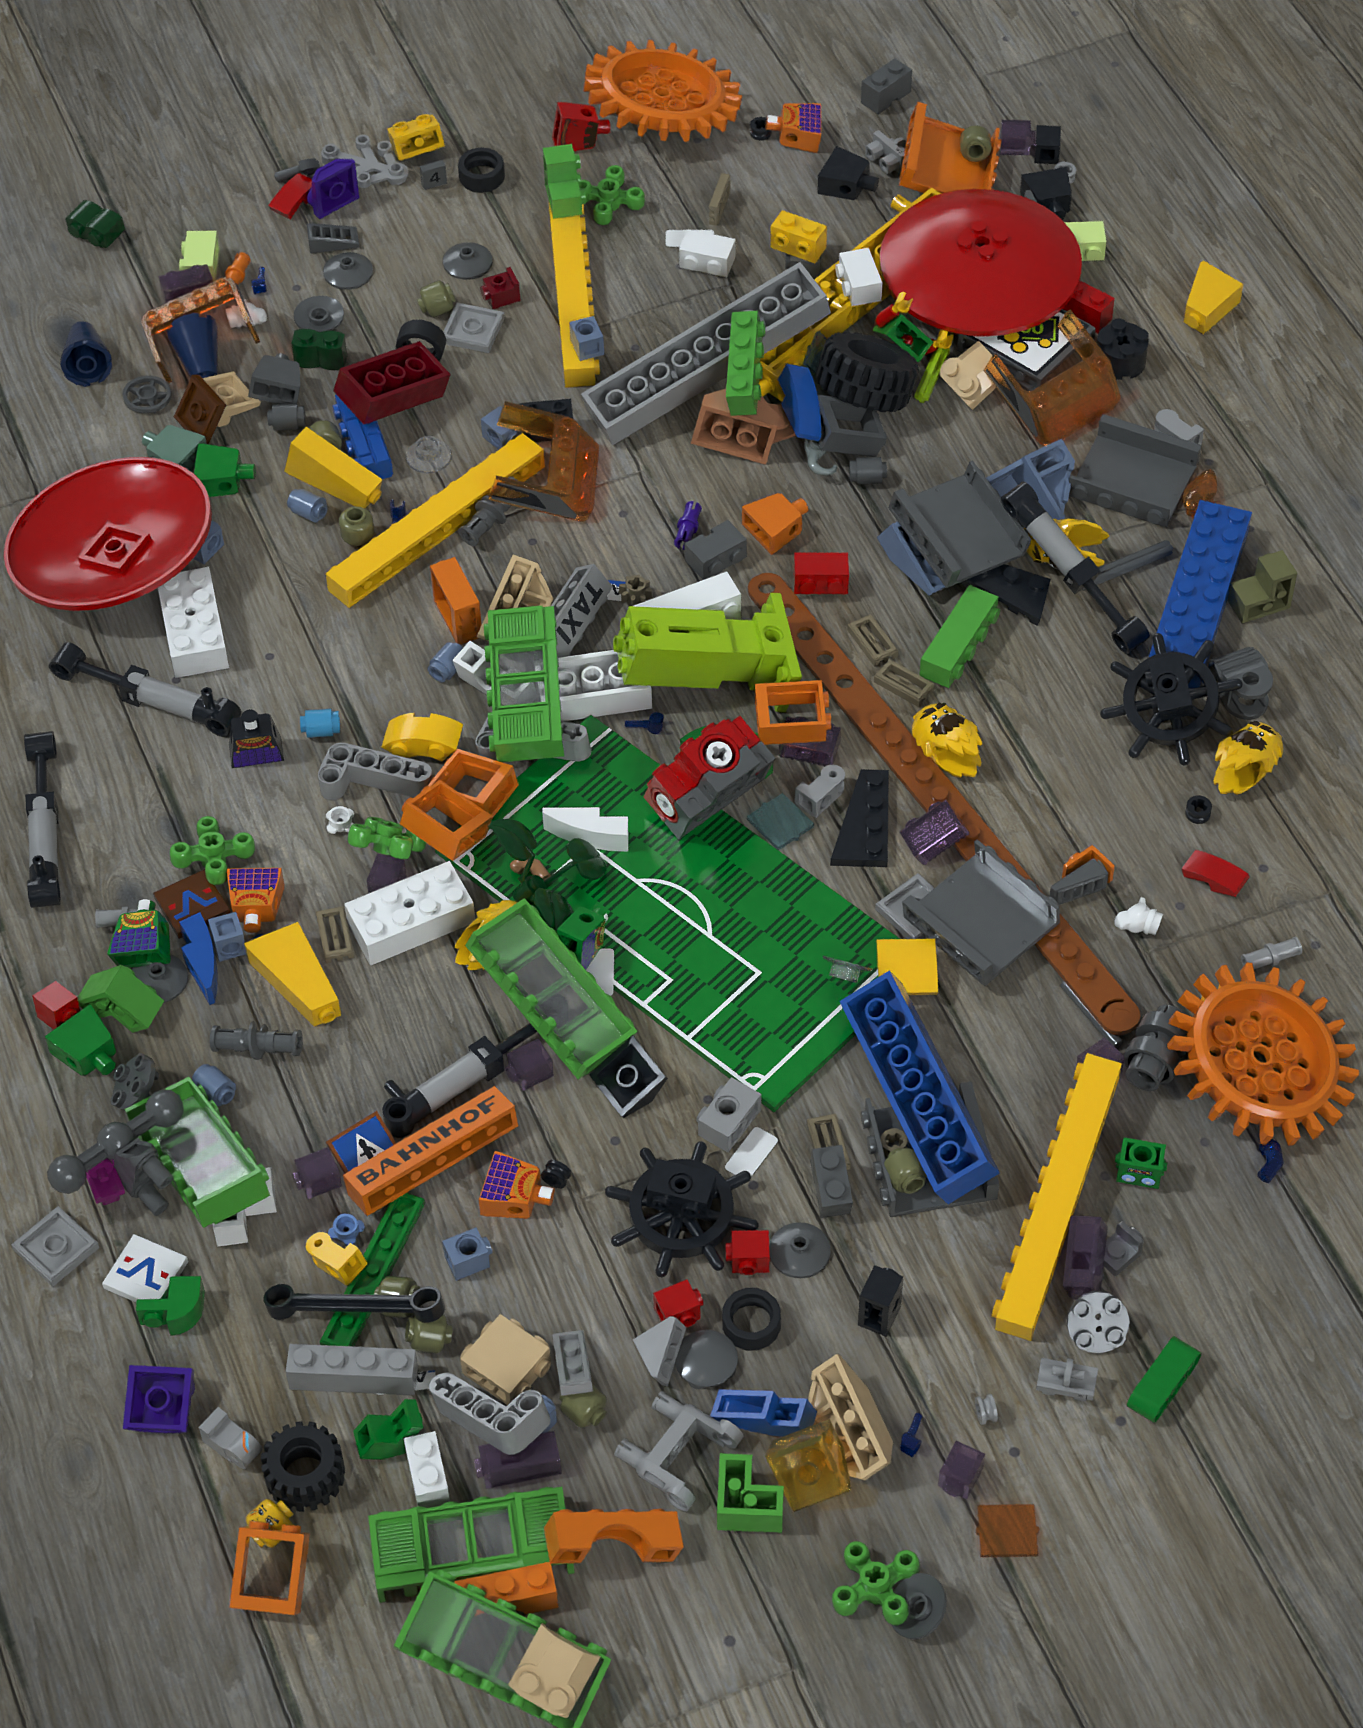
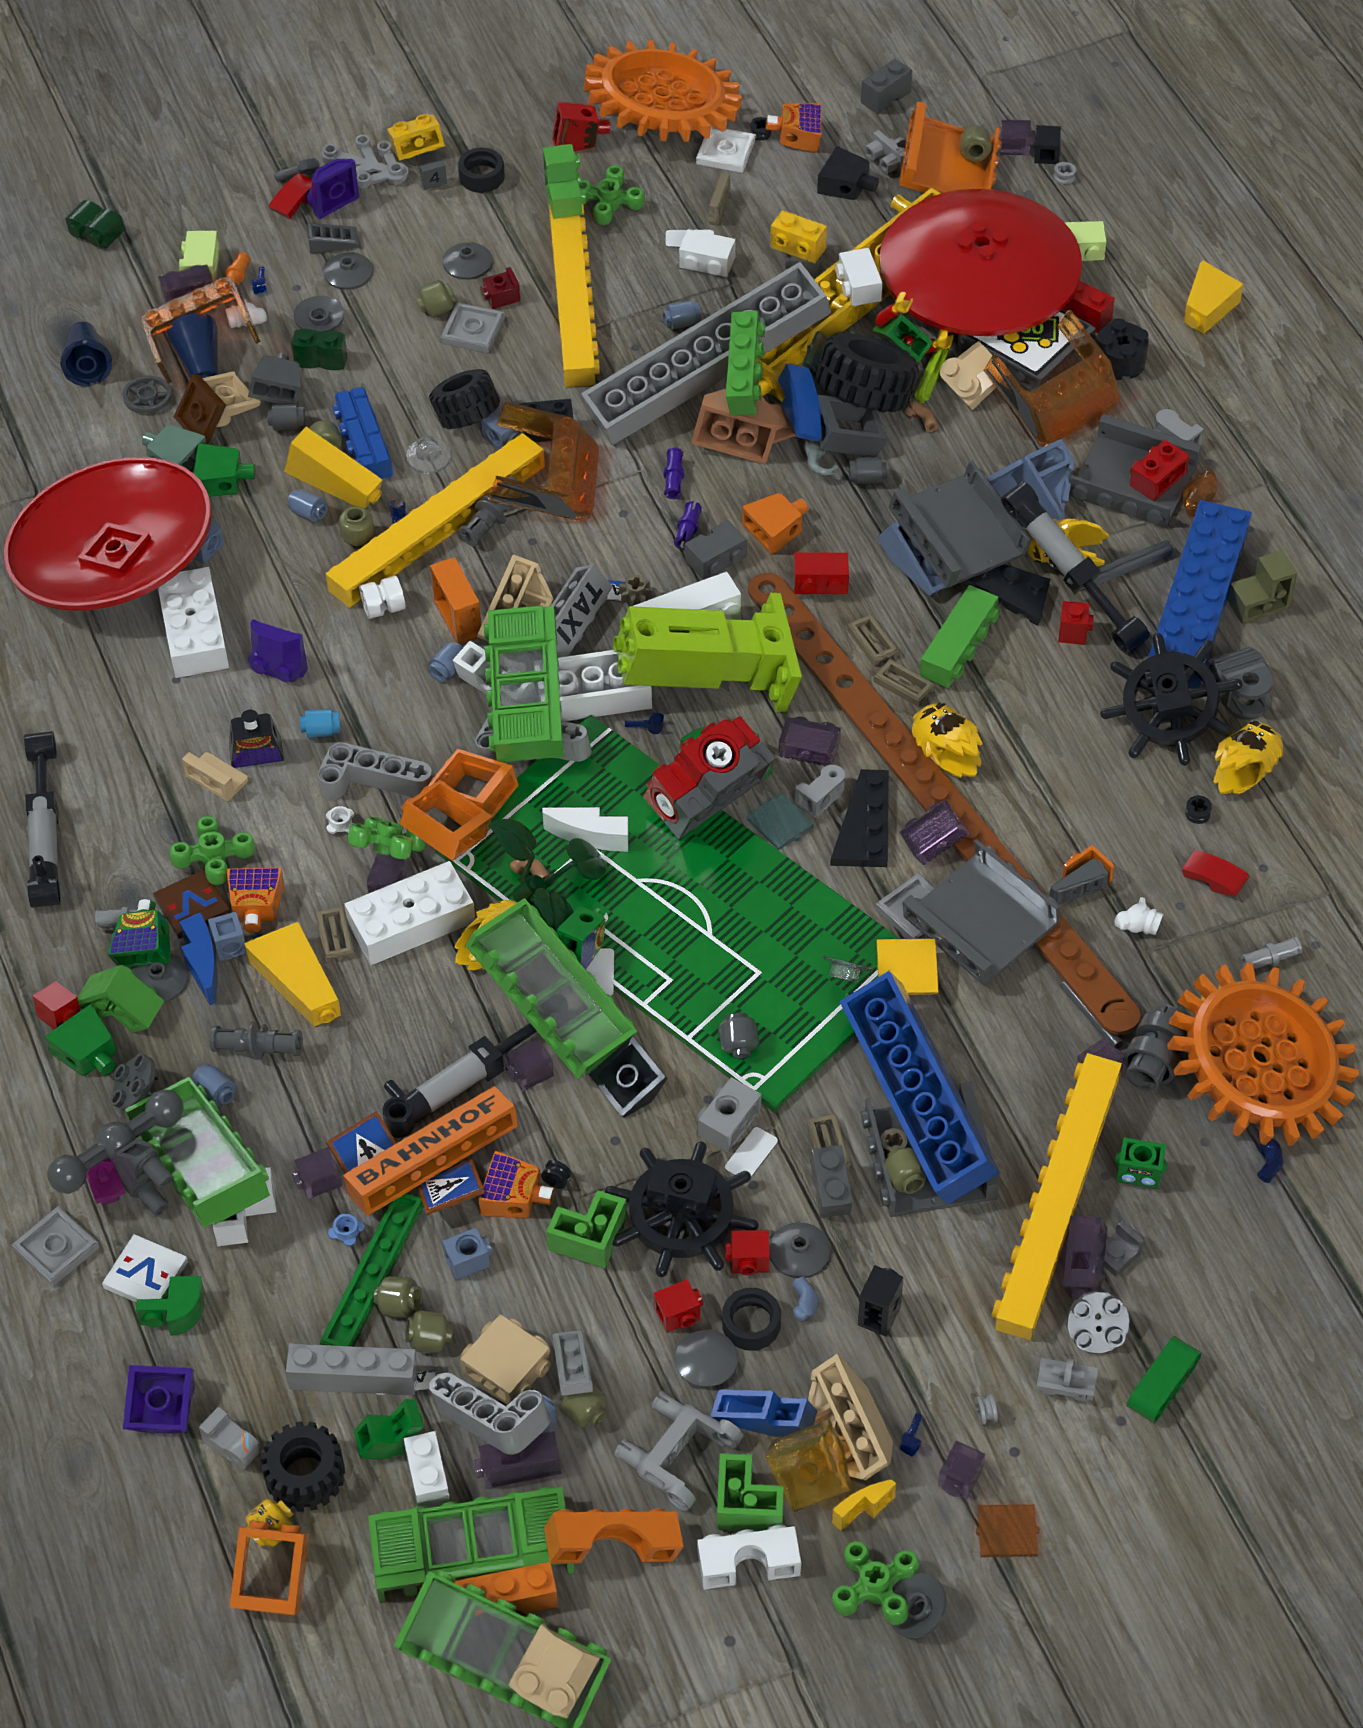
(139, 688): black piece -> none
(214, 774): none -> tan panel
(277, 652): none -> dark purple slope
(335, 1260): yellow leg -> none
(354, 1303): black piece -> none
(382, 597): none -> white wheel
(391, 382): dark red brick -> none
(422, 736): yellow brick -> none
(423, 330): black tyre -> none
(451, 1187): none -> piece
(464, 399): none -> black tyre
(586, 338): sand blue brick -> none
(589, 1235): none -> bright green brick
(660, 1348): light grey slope -> none
(673, 473): none -> dark purple pin
(682, 315): none -> sand blue brick
(726, 150): none -> white tile
(738, 1035): none -> dark grey head
(773, 1547): none -> white arch
(789, 694): orange window -> none
(808, 1299): none -> sand blue arm
(869, 1499): none -> yellow slope
(926, 414): none -> medium nougat arm
(1050, 189): black torso -> none
(1075, 622): none -> red brick
(1159, 470): none -> red brick

